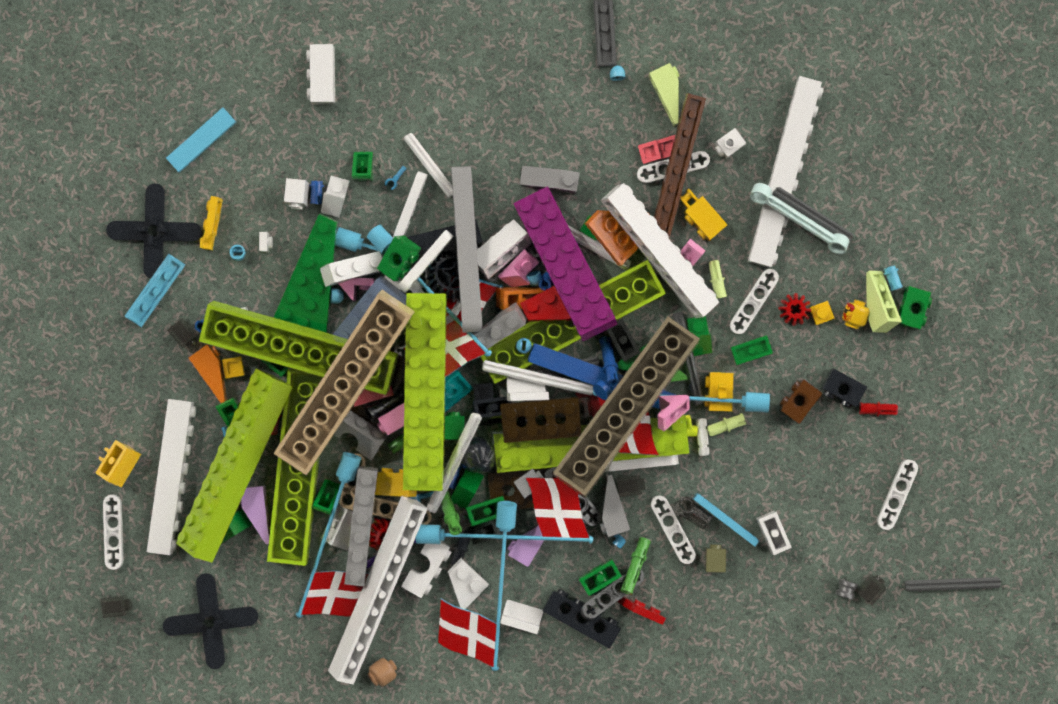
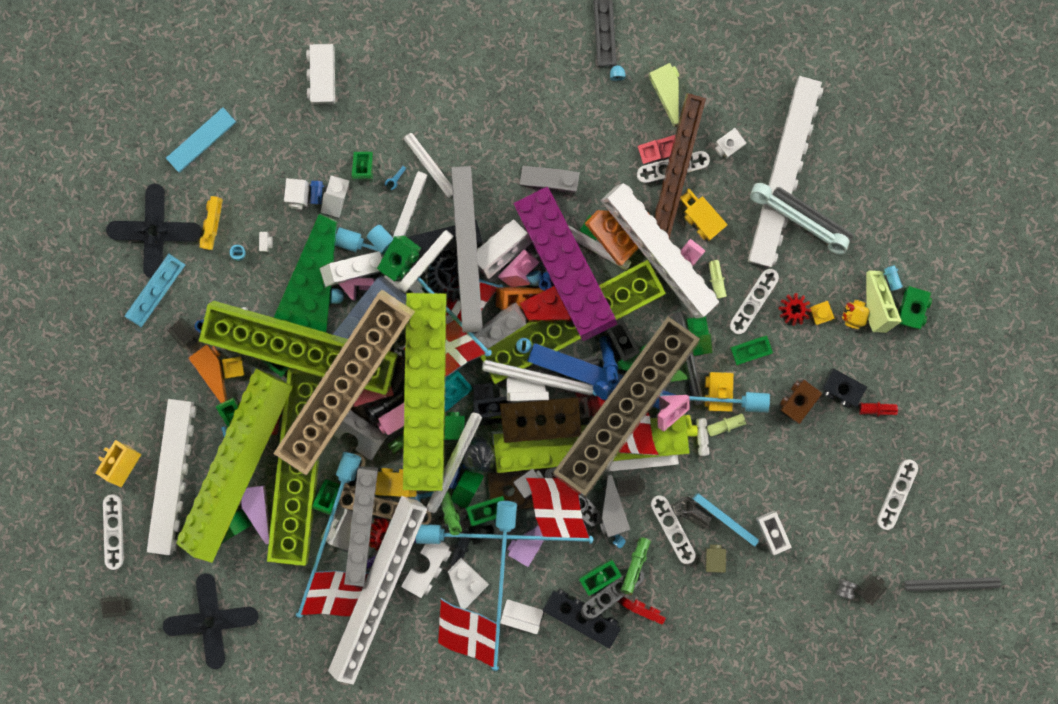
(382, 672): medium nougat head -> none

